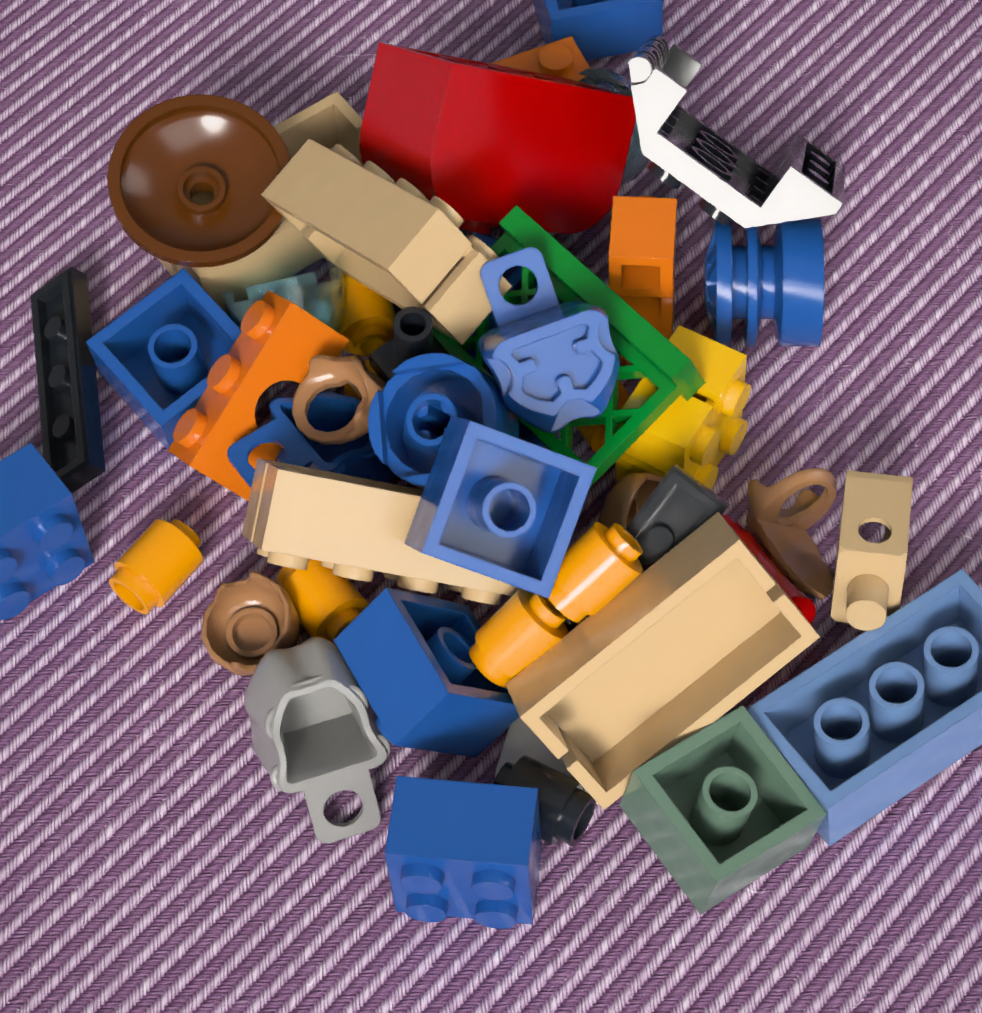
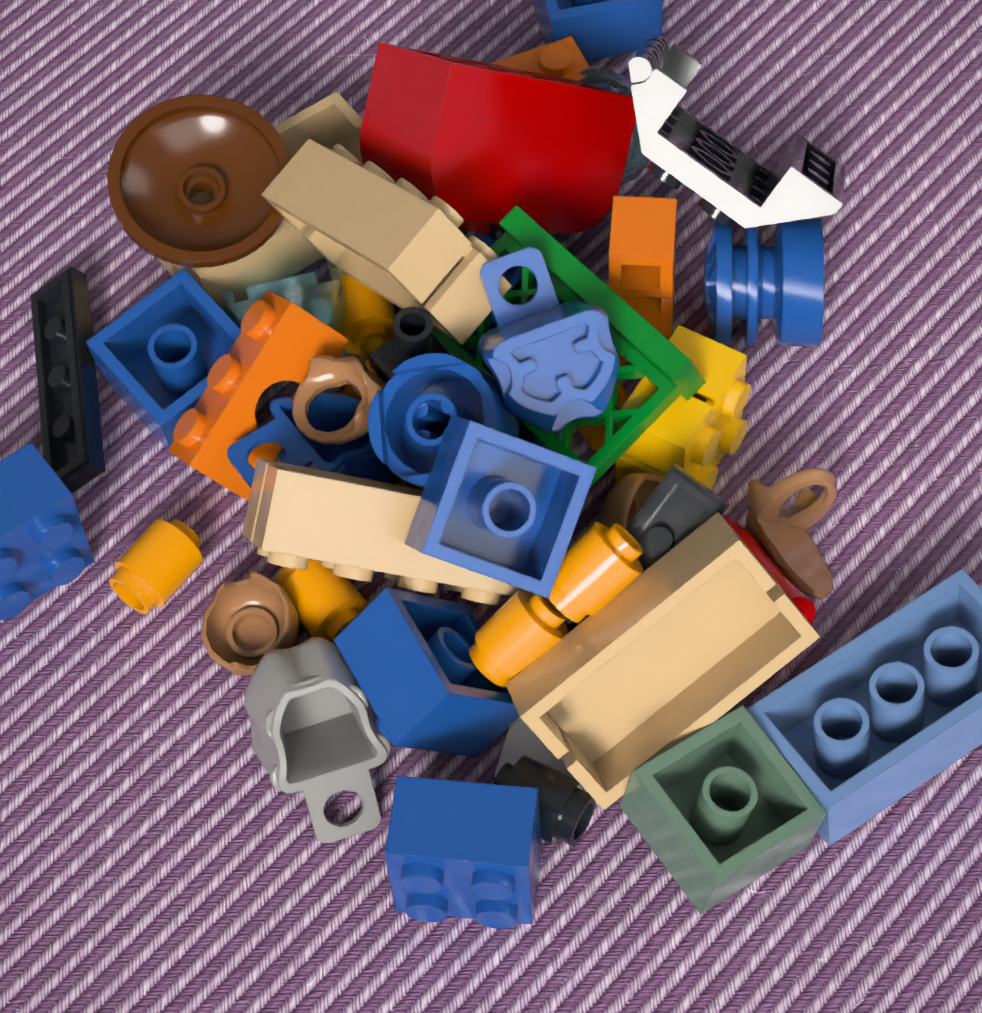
(868, 573): tan torso -> none

